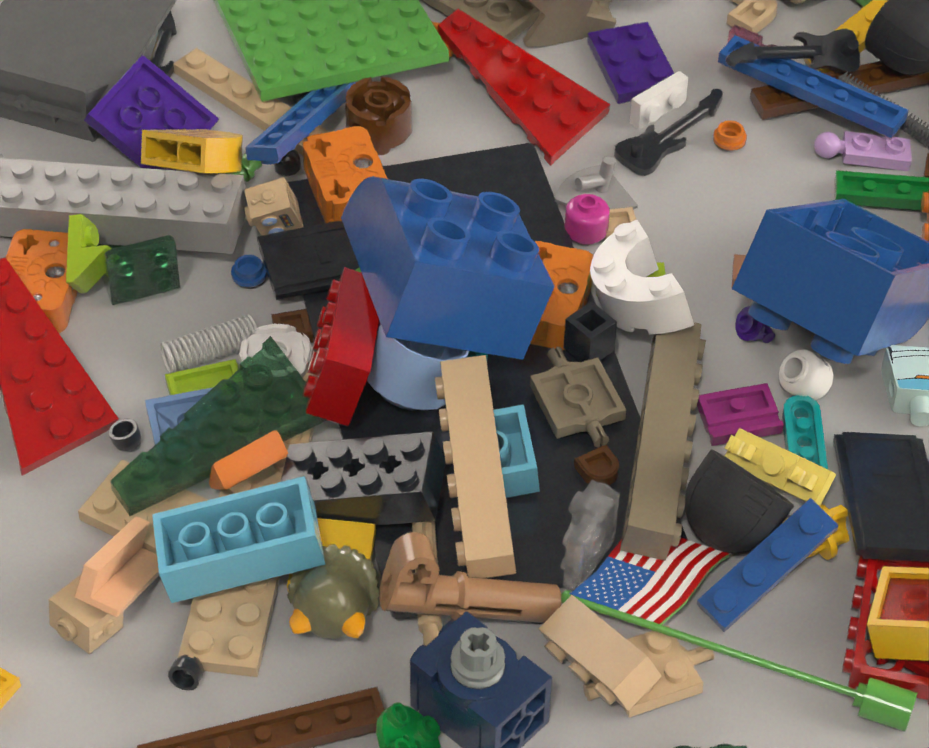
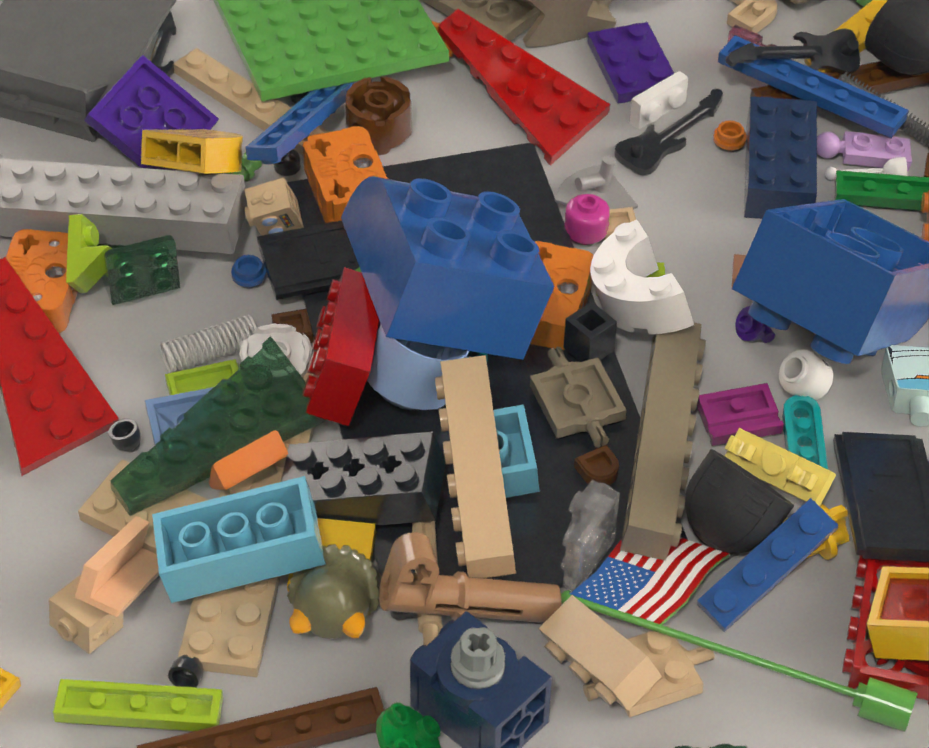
(137, 705): none -> lime plate
(780, 154): none -> dark blue brick
(894, 166): none -> white hinge

